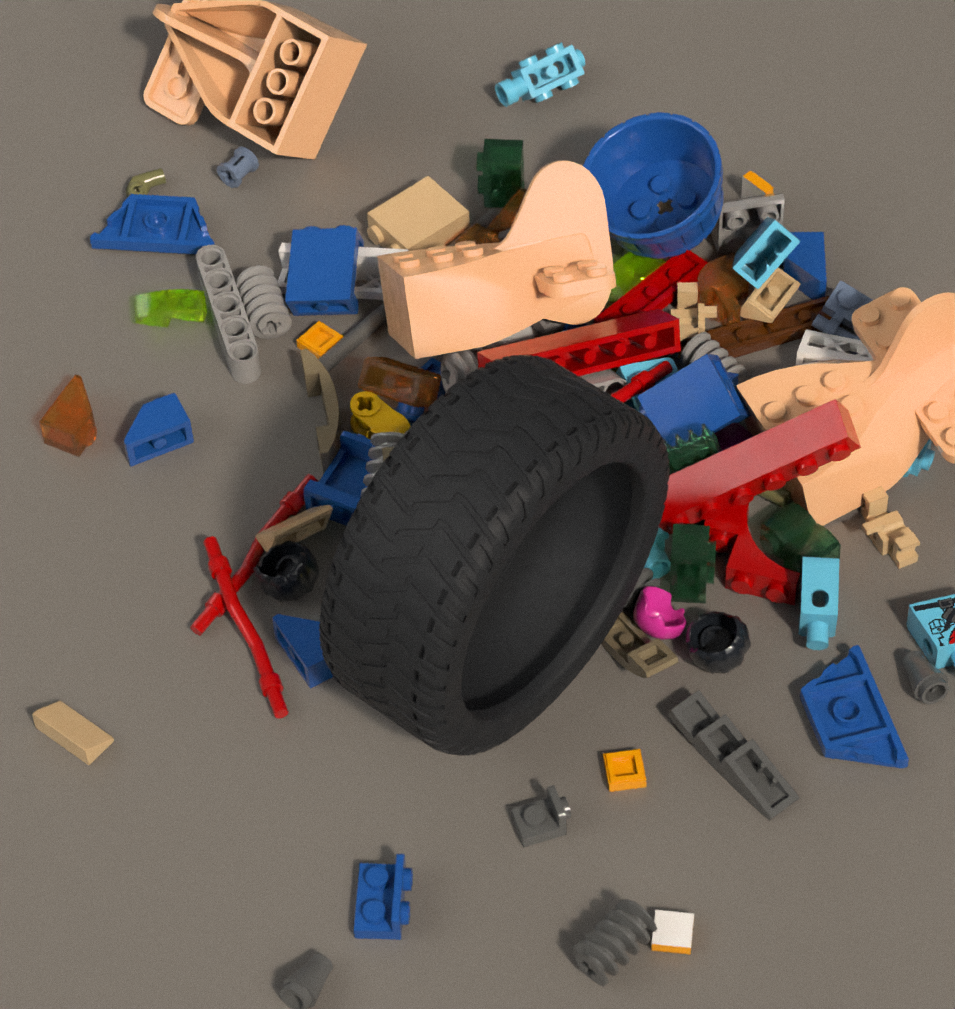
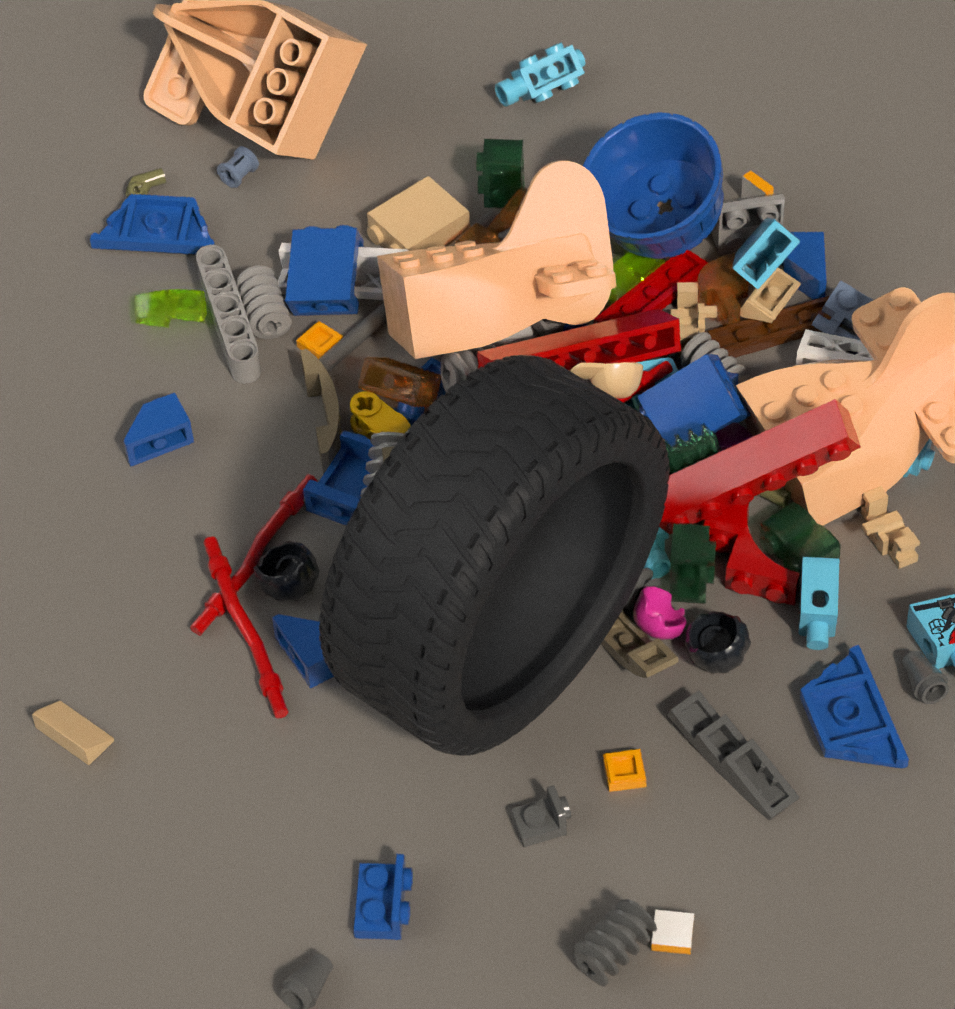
(70, 420): clear orange slope -> none
(296, 527): tan slope -> none
(615, 378): none -> tan cap

